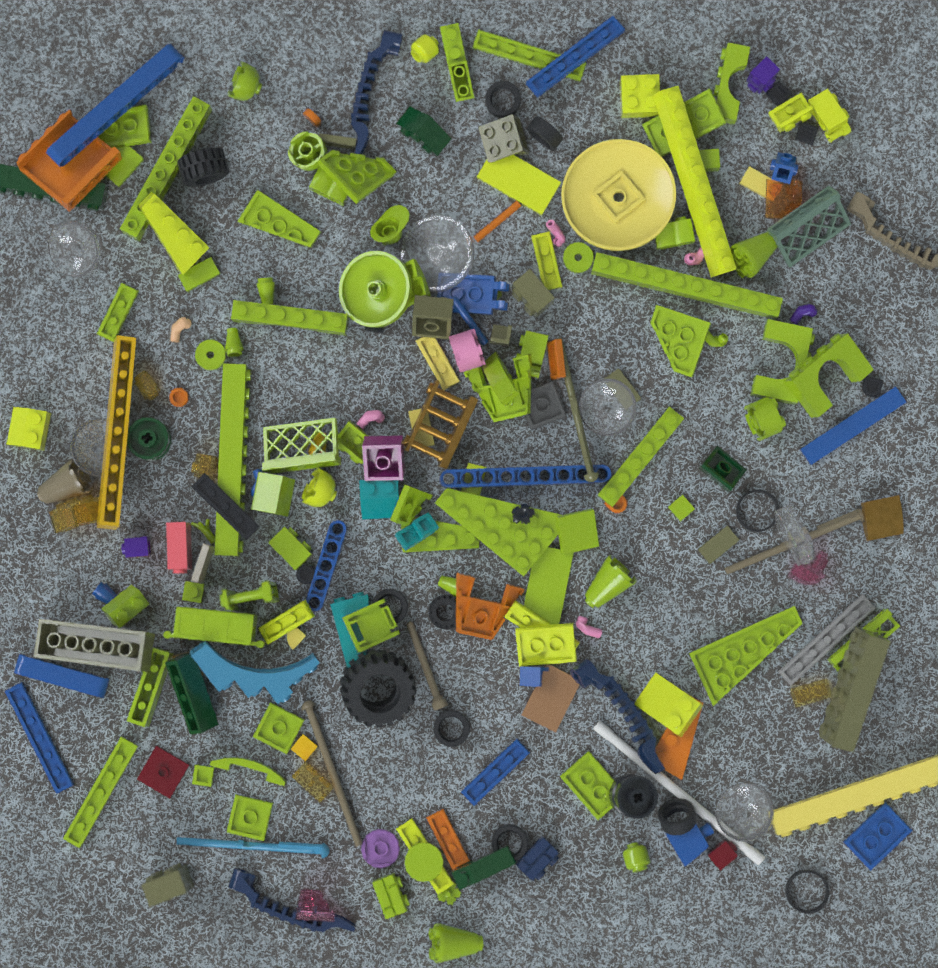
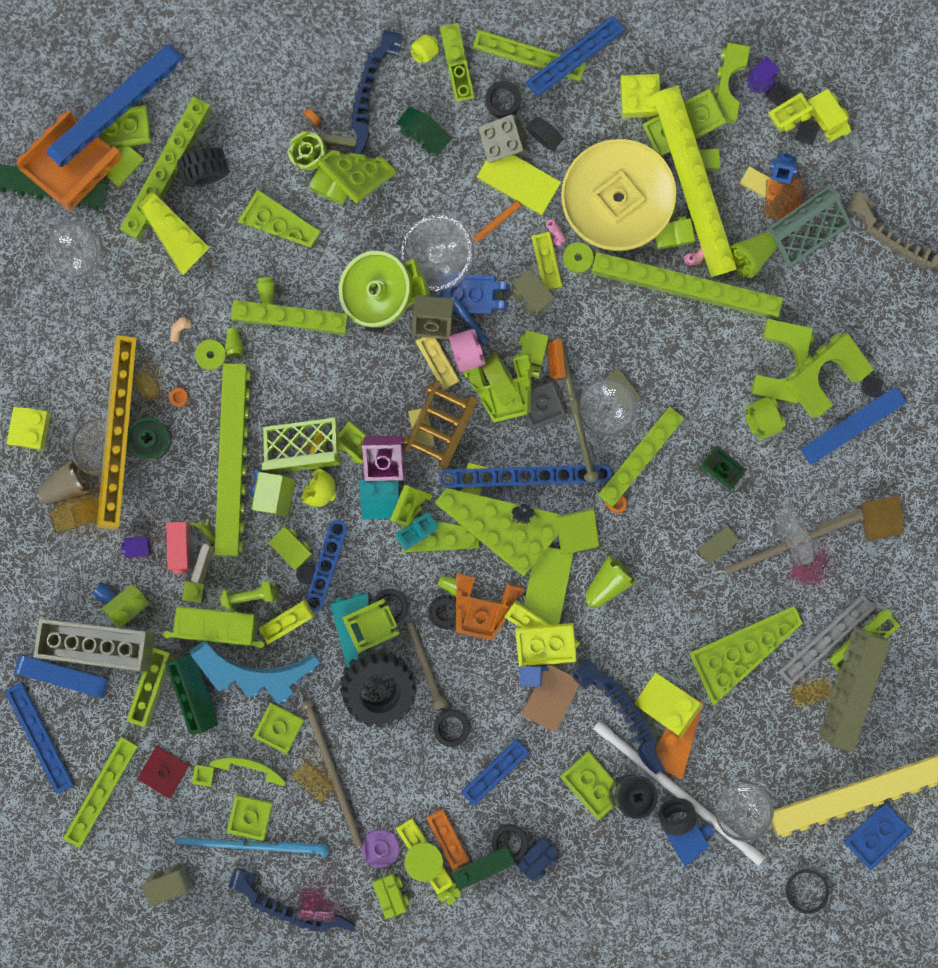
(117, 312): lime tile -> none
(199, 274): lime tile -> none
(204, 464): clear yellow brick -> none
(225, 506): black tile -> none
(245, 82): lime cylinder -> none
(295, 637): light yellow tile -> none
(304, 747): yellow tile -> none
(373, 415): bright pink arm -> none
(390, 225): lime piece -> none
(452, 943): lime cone -> none
(501, 335): olive panel -> none
(586, 629): bright pink arm -> none
(636, 857): lime head -> none
(680, 338): lime plate -> none
(681, 508): lime tile -> none
(717, 341): lime arm -> none
(722, 854): dark red brick -> none
(738, 505): black tyre -> none
(801, 311): dark purple arm -> none

